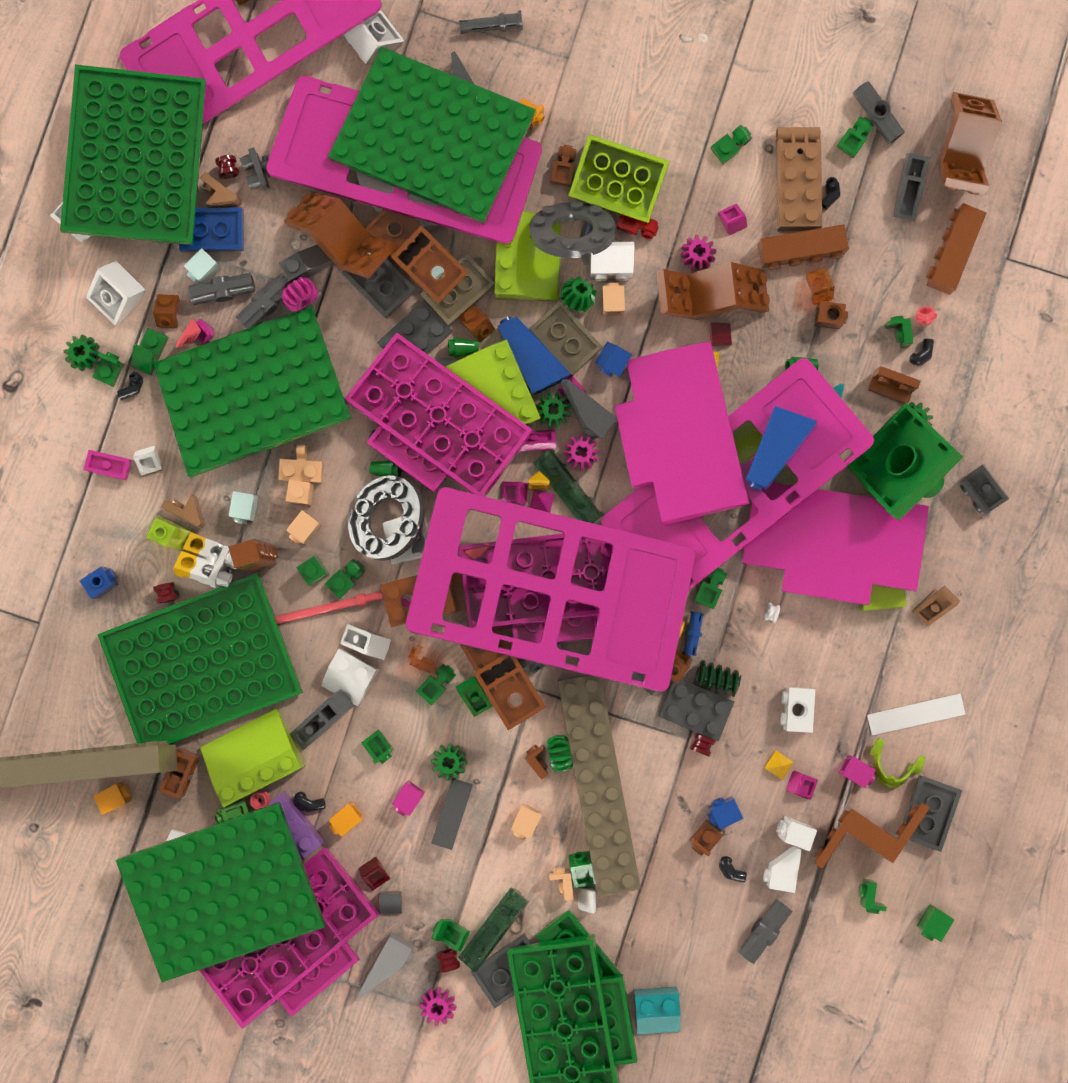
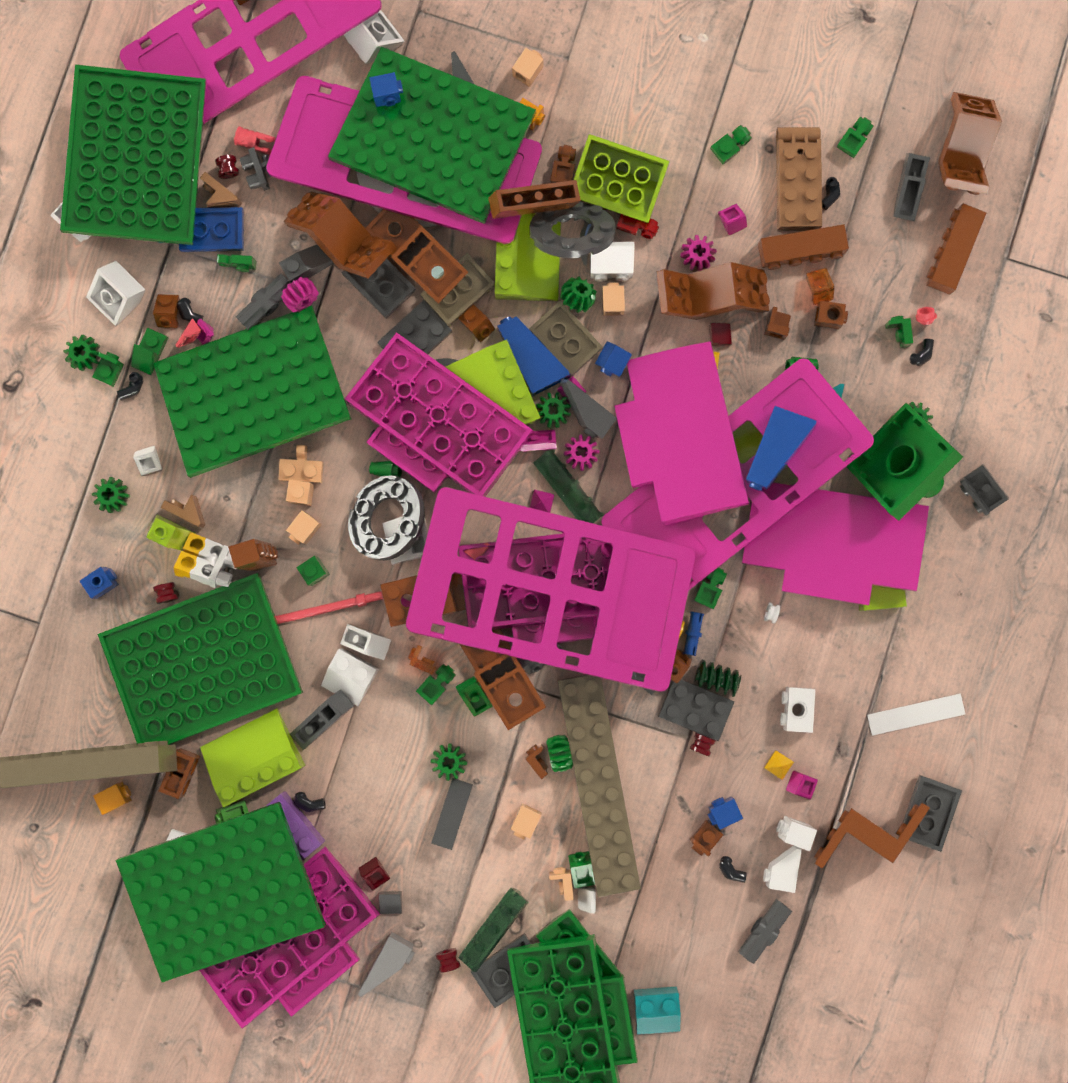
(107, 465): dark pink plate -> none
(107, 488): none -> green gear
(186, 312): none -> black arm
(201, 267): light aqua brick -> none
(221, 288): dark grey piece -> none
(241, 262): none -> green plate
(243, 507): light aqua brick -> none
(250, 139): none -> coral hinge
(255, 797): coral plate -> none
(341, 583): green plate -> none
(345, 819): light orange brick -> none
(378, 747): green bracket -> none
(386, 89): none -> blue brick
(407, 799): dark pink brick -> none
(440, 999): dark pink gear -> none
(450, 934): green bracket -> none
(461, 347): green cone -> none
(501, 22): dark grey pin -> none
(514, 492): dark pink slope -> none
(527, 66): none -> light nougat brick
(534, 199): none -> dark orange brick
(538, 482): yellow slope -> none
(777, 324): none -> dark orange panel
(857, 771): dark pink brick -> none
(867, 893): green bracket -> none
(872, 101): dark grey piece -> none
(890, 781): lime helmet -> none
(893, 384): dark orange bracket -> none
(935, 923): green brick -> none
(936, 605): medium nougat slope -> none

